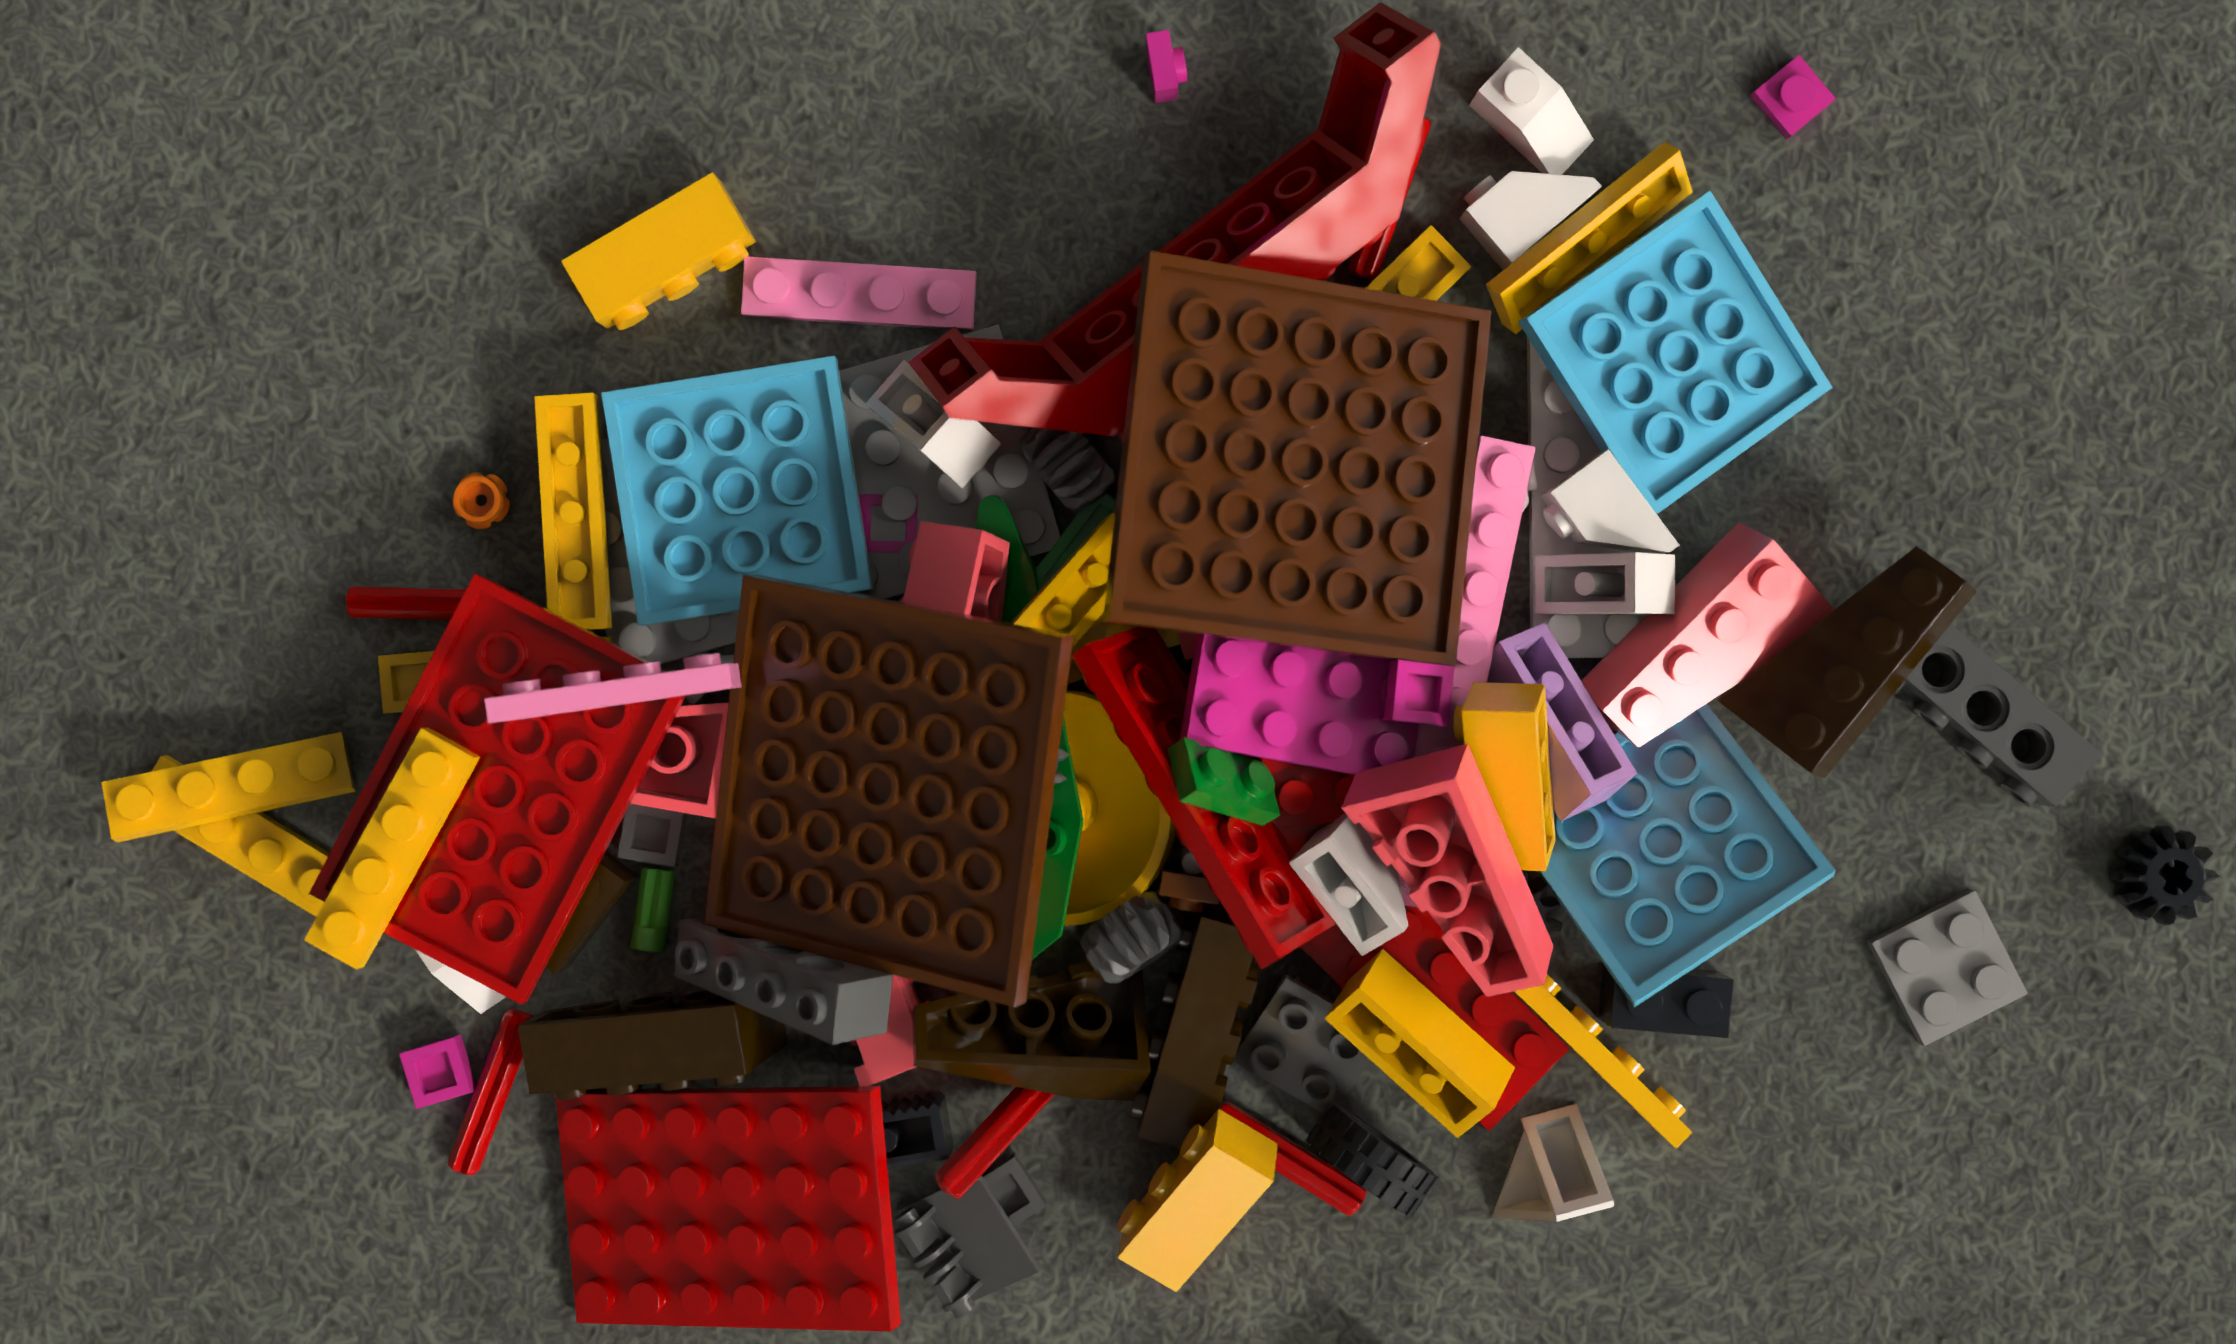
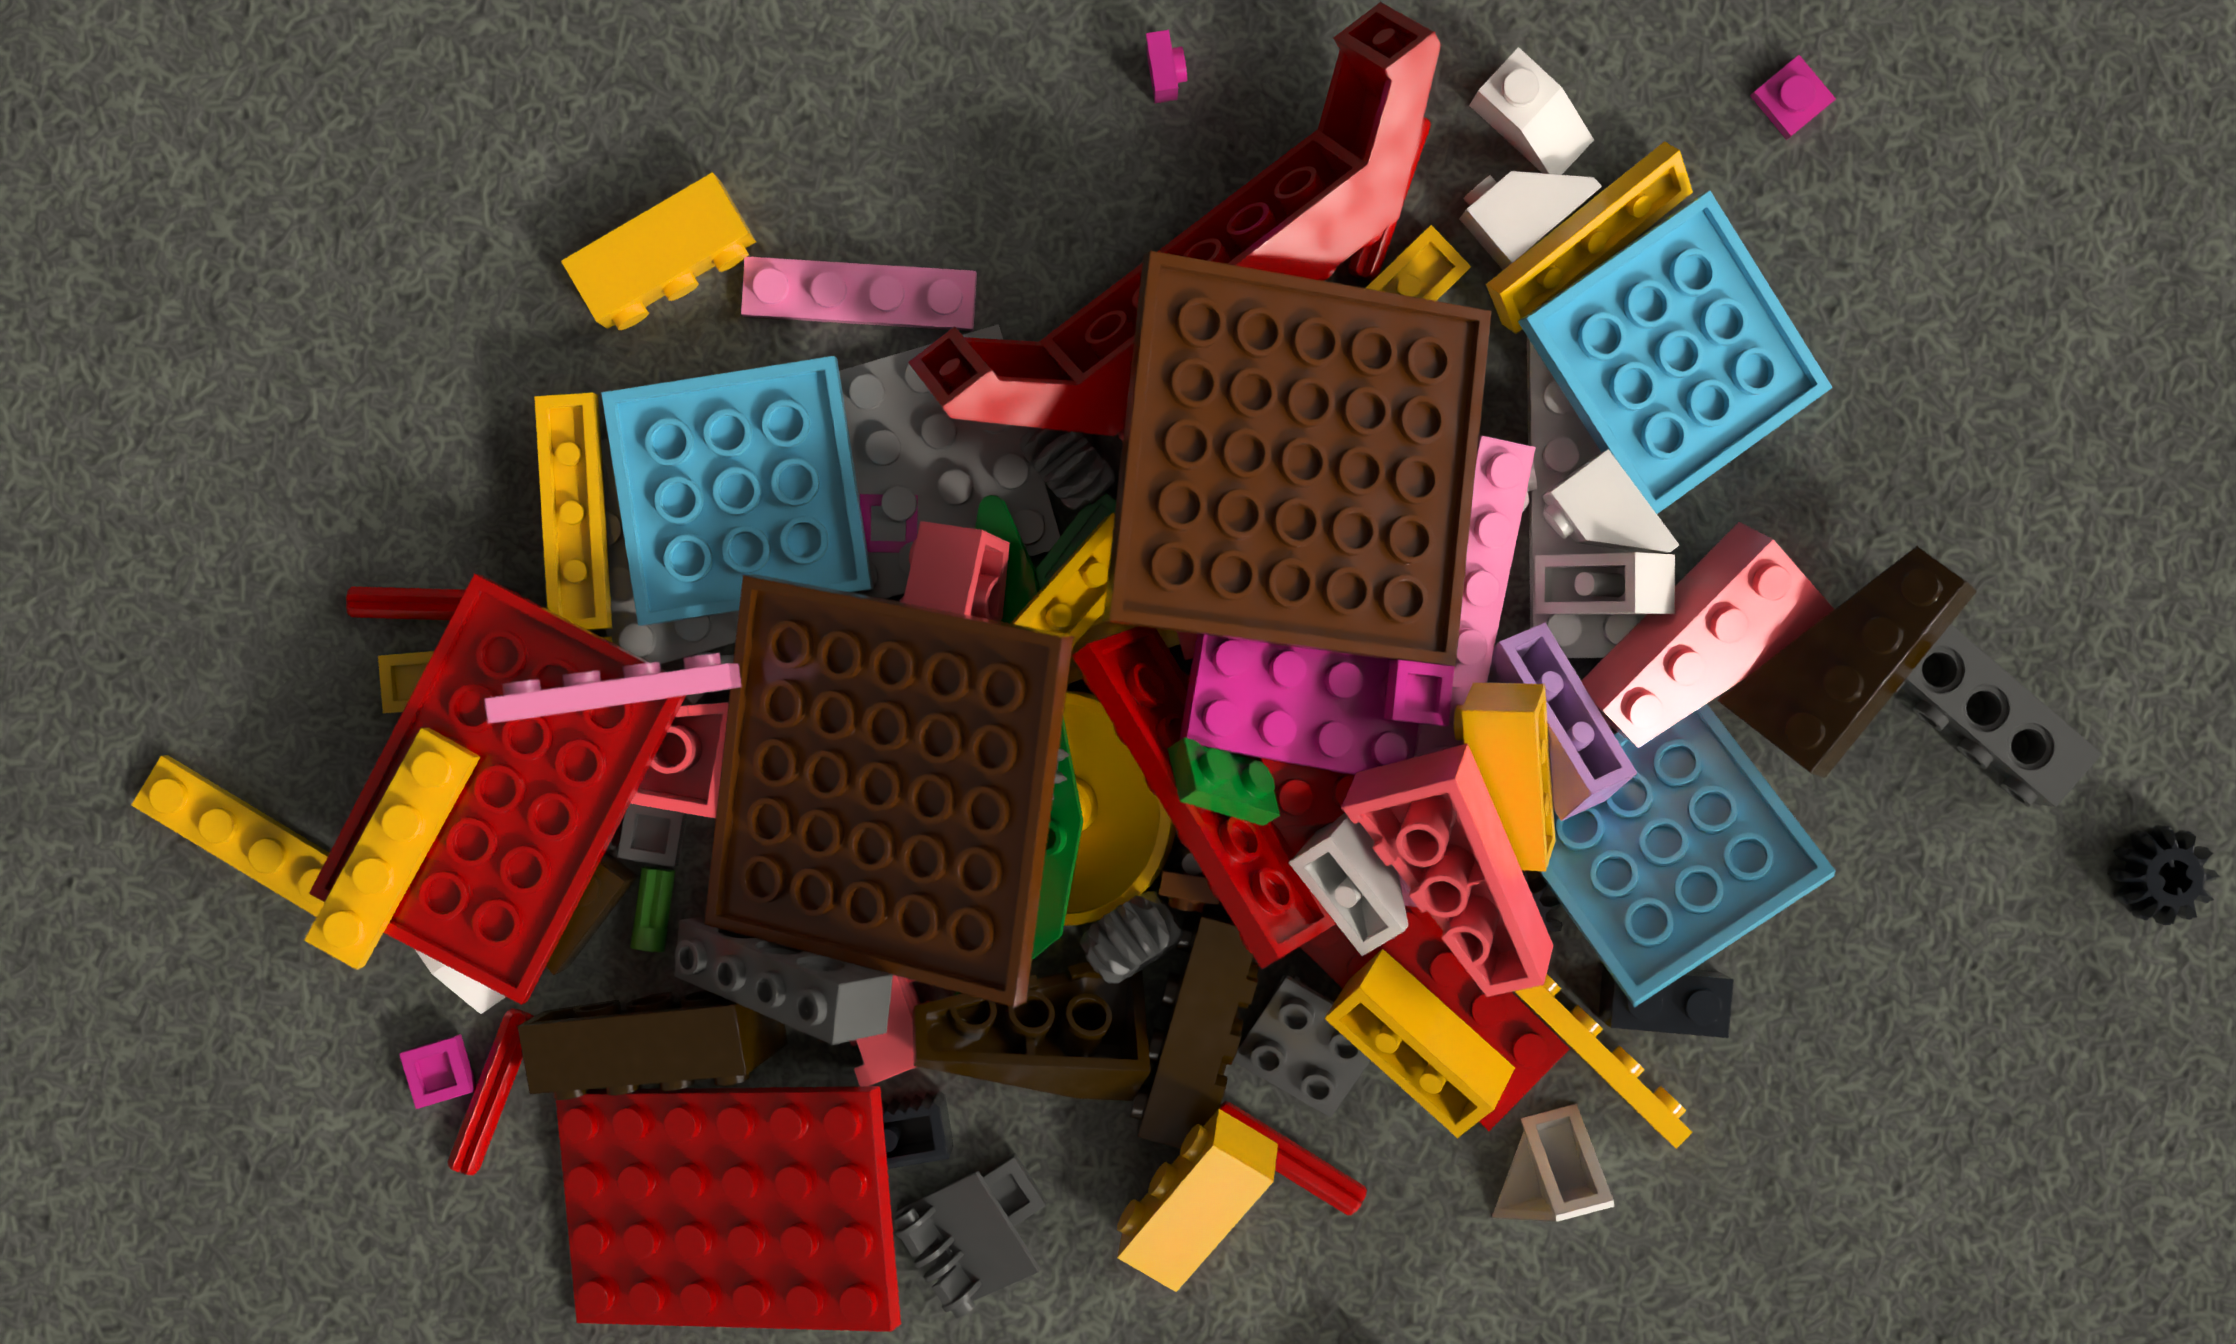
(227, 787): yellow plate -> none
(466, 497): orange plate -> none
(951, 444): white slope -> none
(990, 1140): red axle -> none
(1371, 1159): black tyre -> none
(1947, 967): light grey plate -> none

